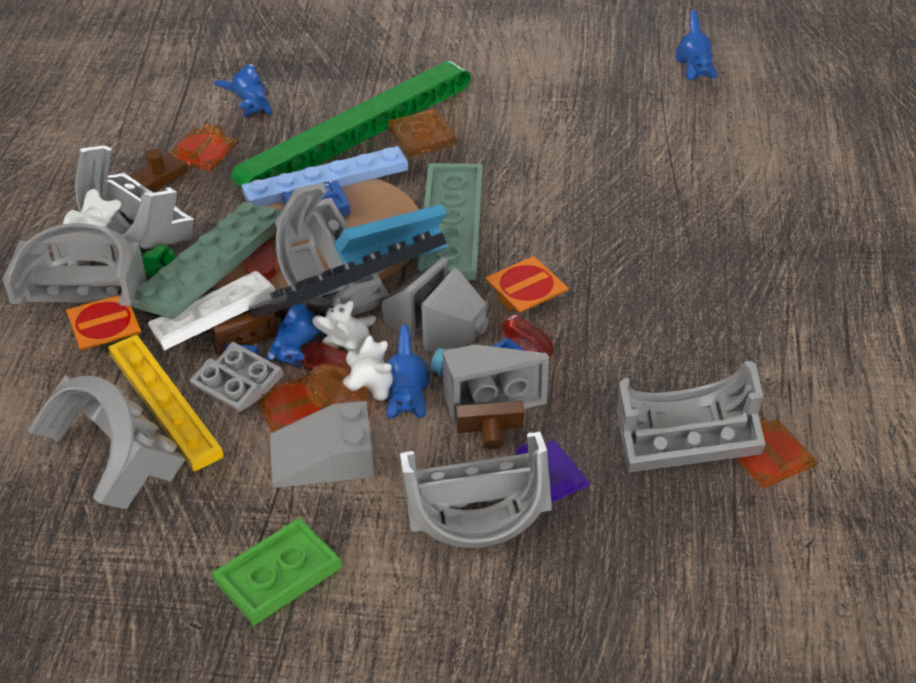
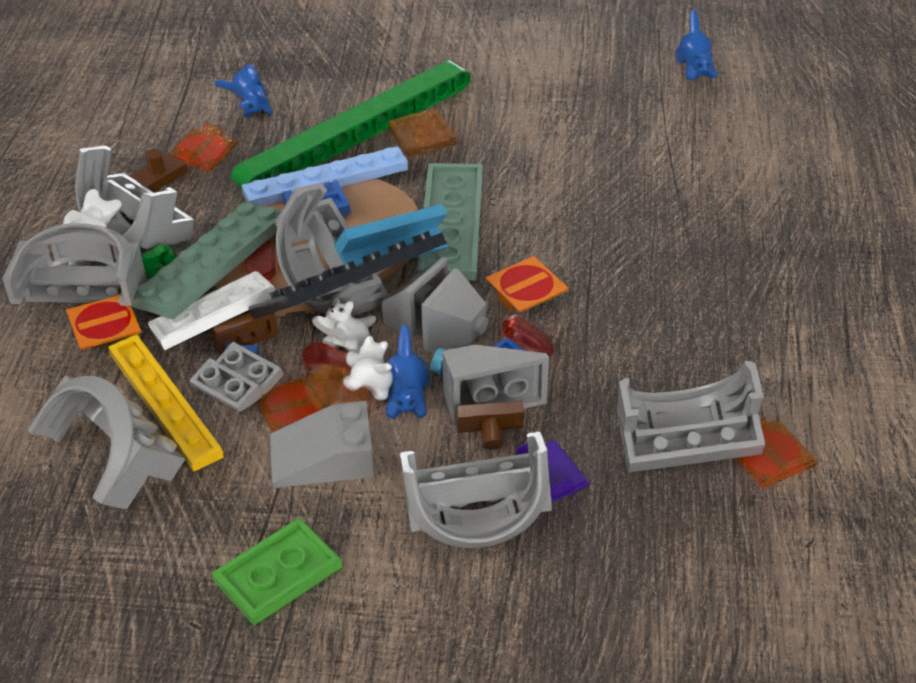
(292, 334): blue animal -> none

